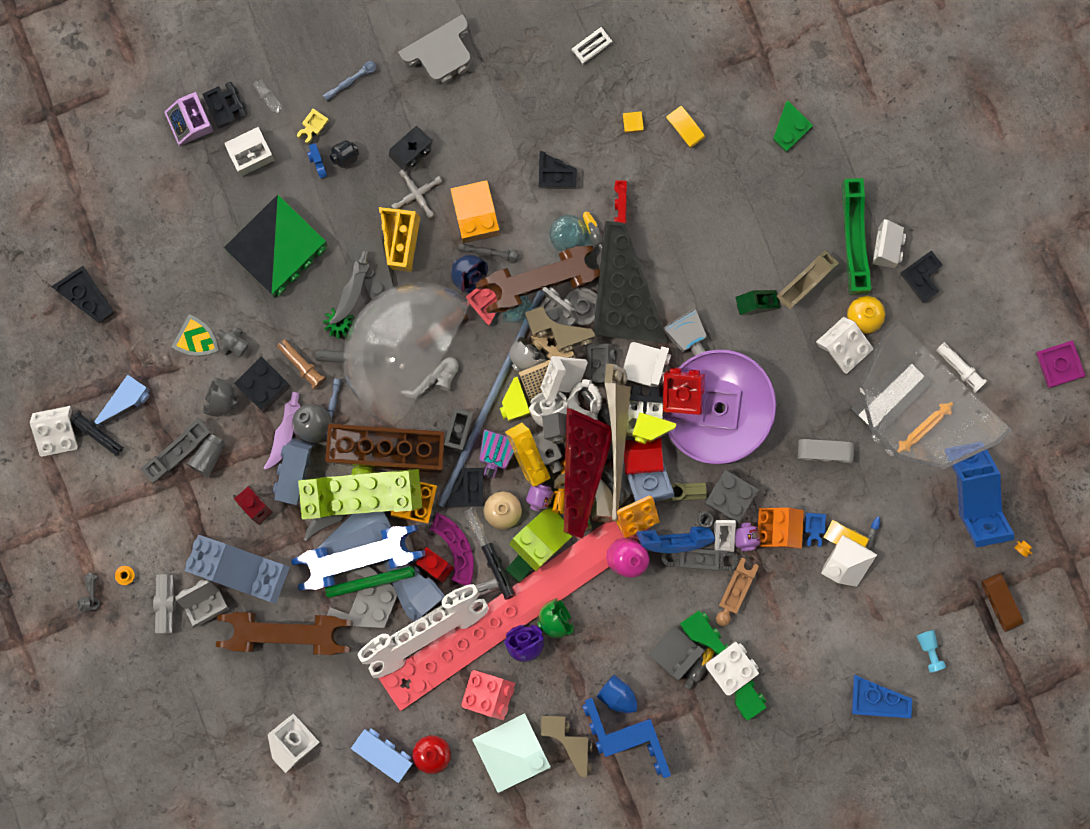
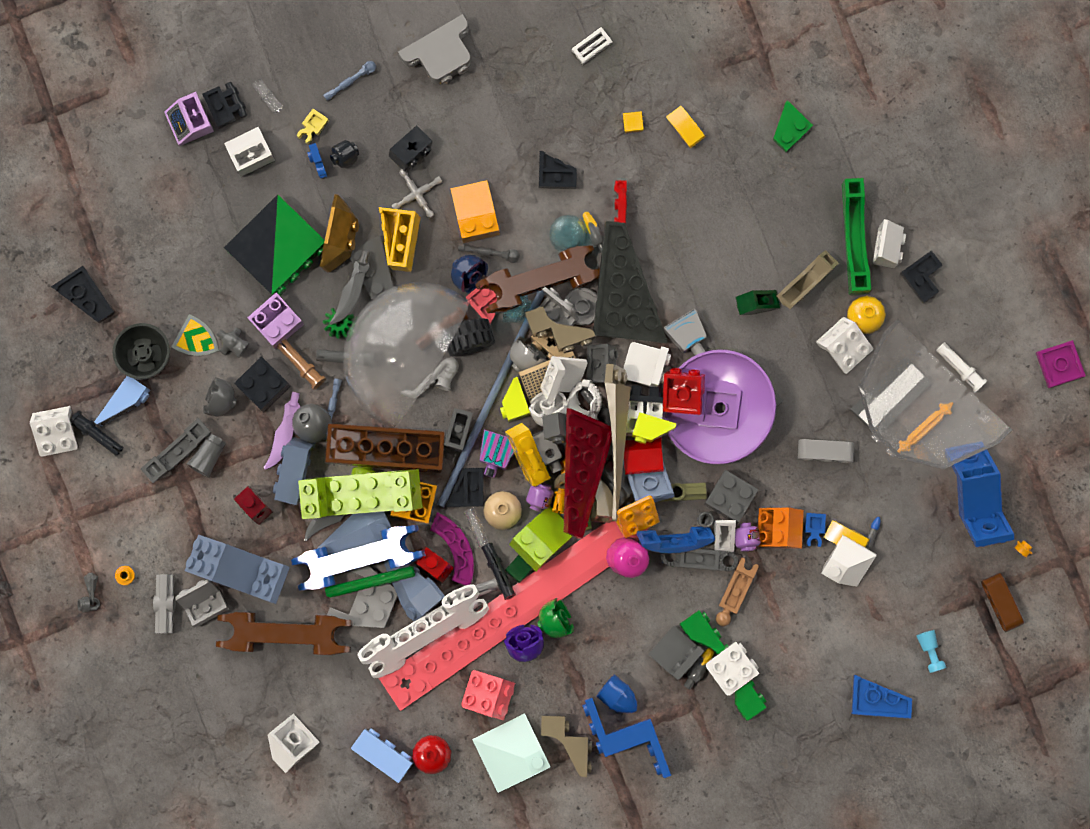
(133, 345): none -> pearl dark grey piece
(275, 320): none -> lavender slope
(339, 235): none -> pearl gold wedge
(471, 337): none -> black tyre

